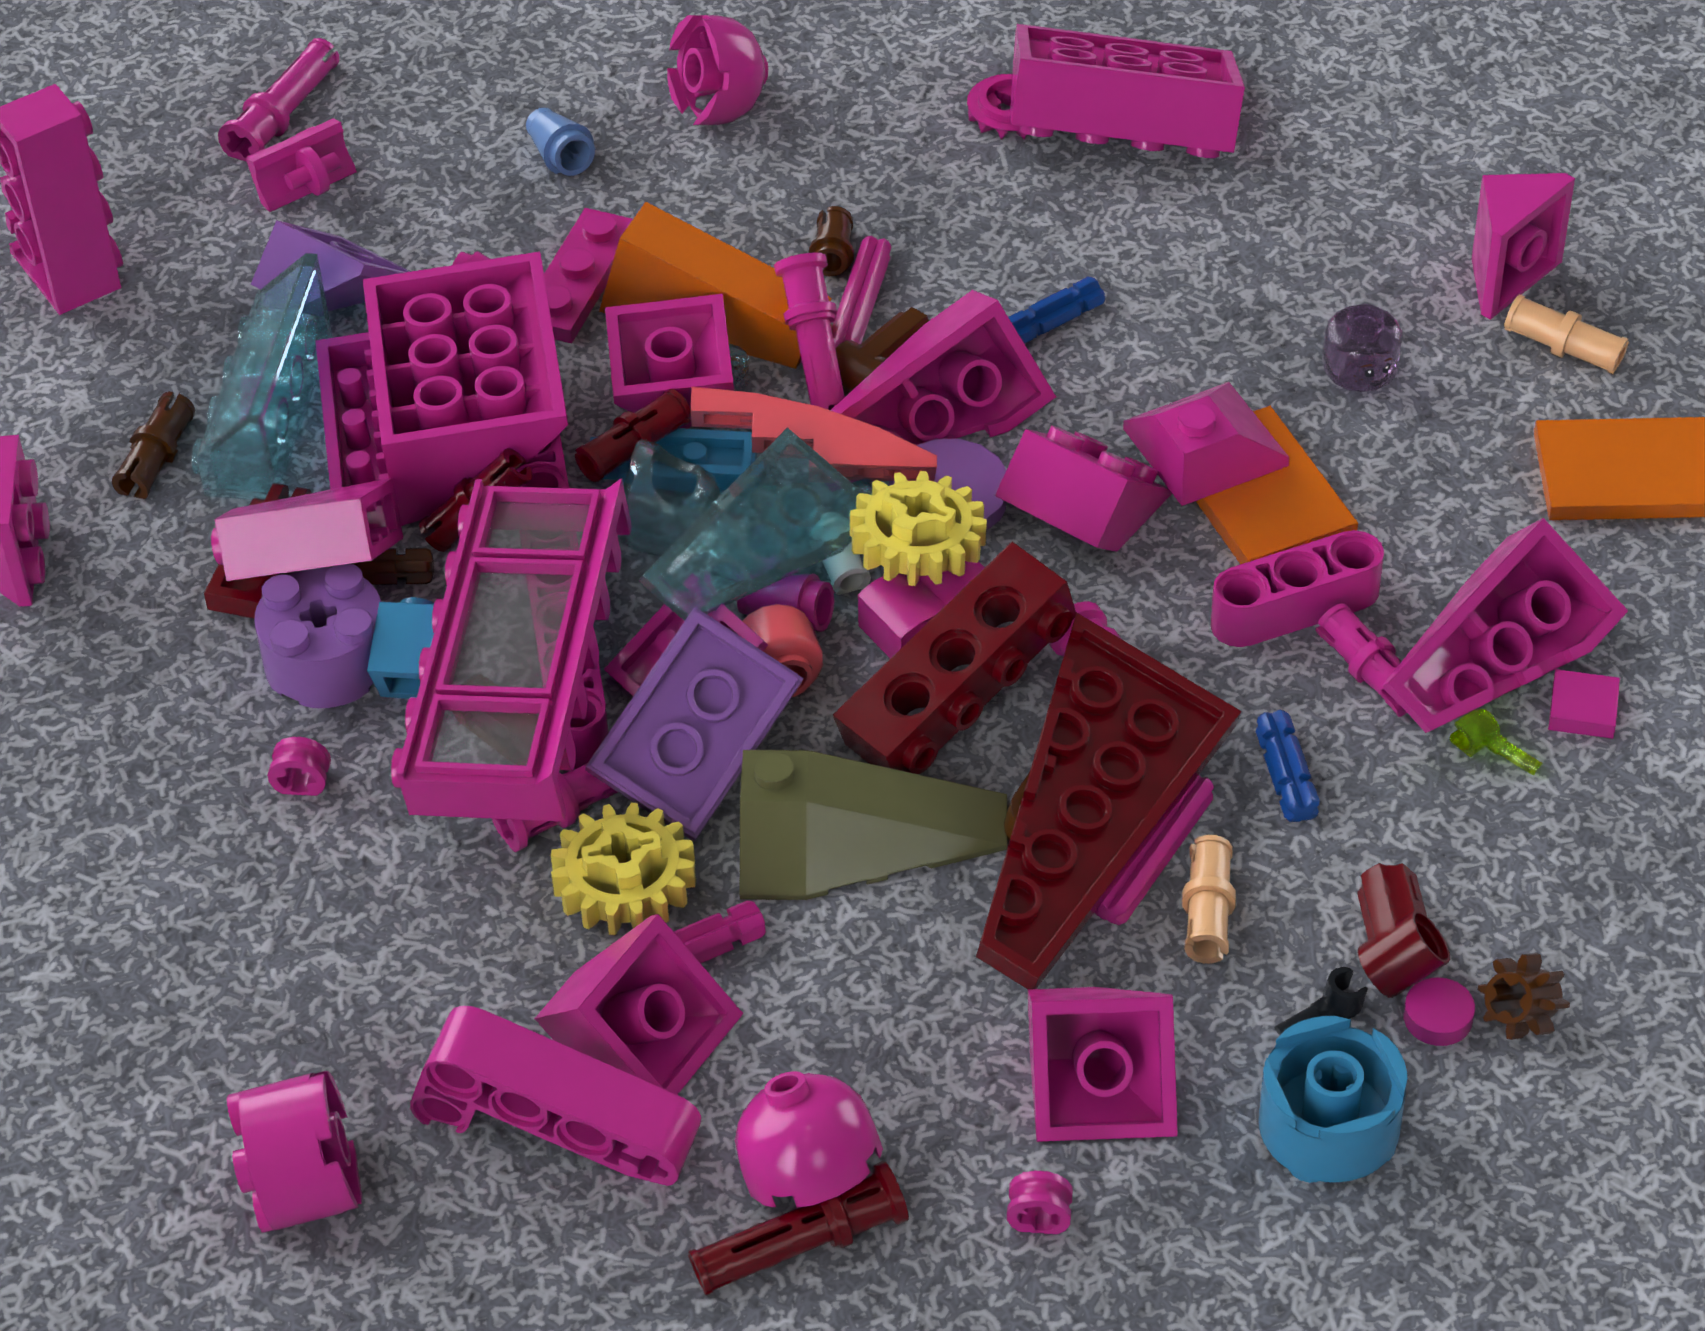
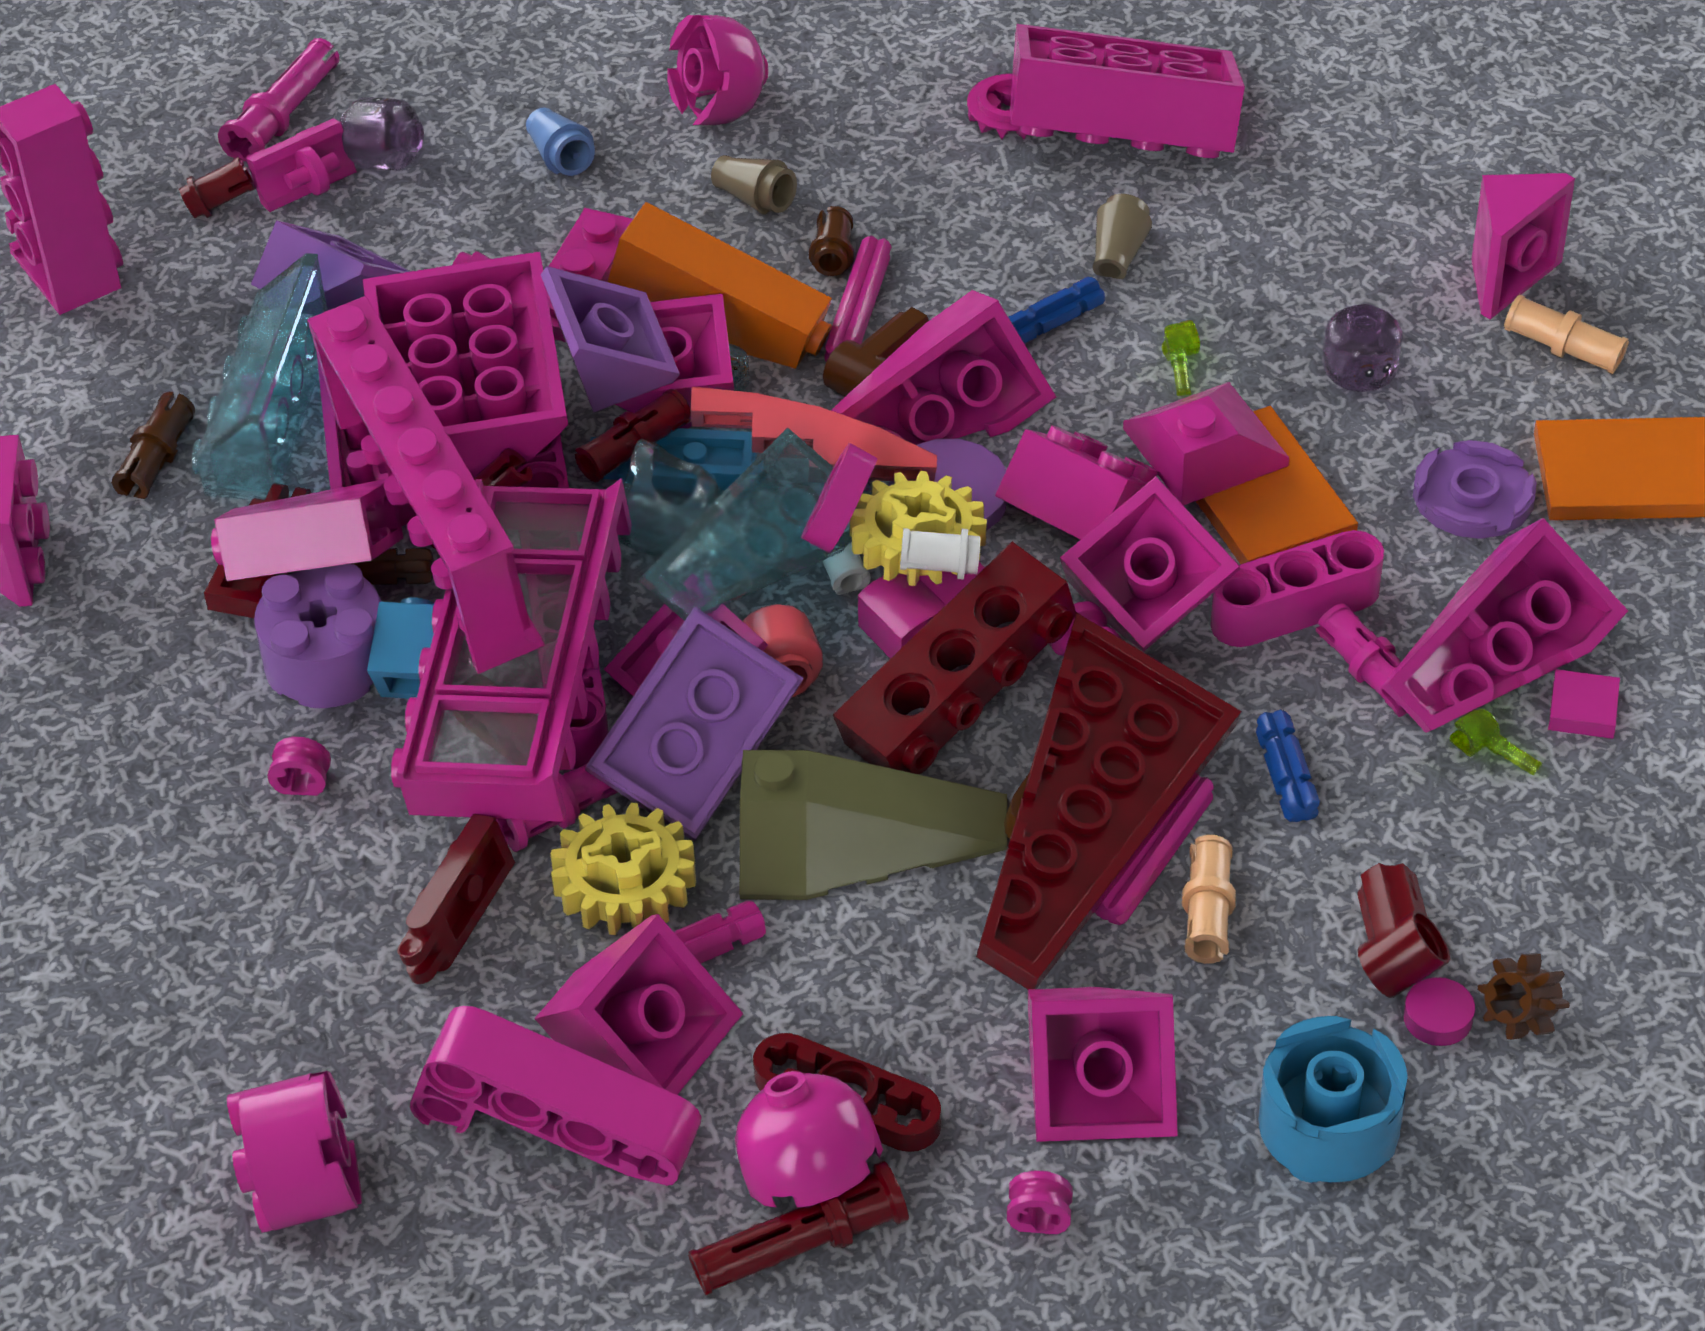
(216, 188): none -> dark red pin
(376, 387): none -> dark pink window
(381, 133): none -> clear purple head
(455, 898): none -> dark red hinge
(610, 337): none -> medium lavender slope
(757, 182): none -> dark tan cone
(800, 591): dark pink cone -> none
(811, 316): dark pink pin -> none
(839, 498): none -> dark pink beam
(899, 1092): none -> dark red beam
(940, 552): none -> white pin
(1120, 232): none -> dark tan cone
(1147, 565): none -> dark pink slope
(1181, 341): none -> clear neon green hand
(1333, 1002): black hand -> none
(1473, 505): none -> medium lavender tile

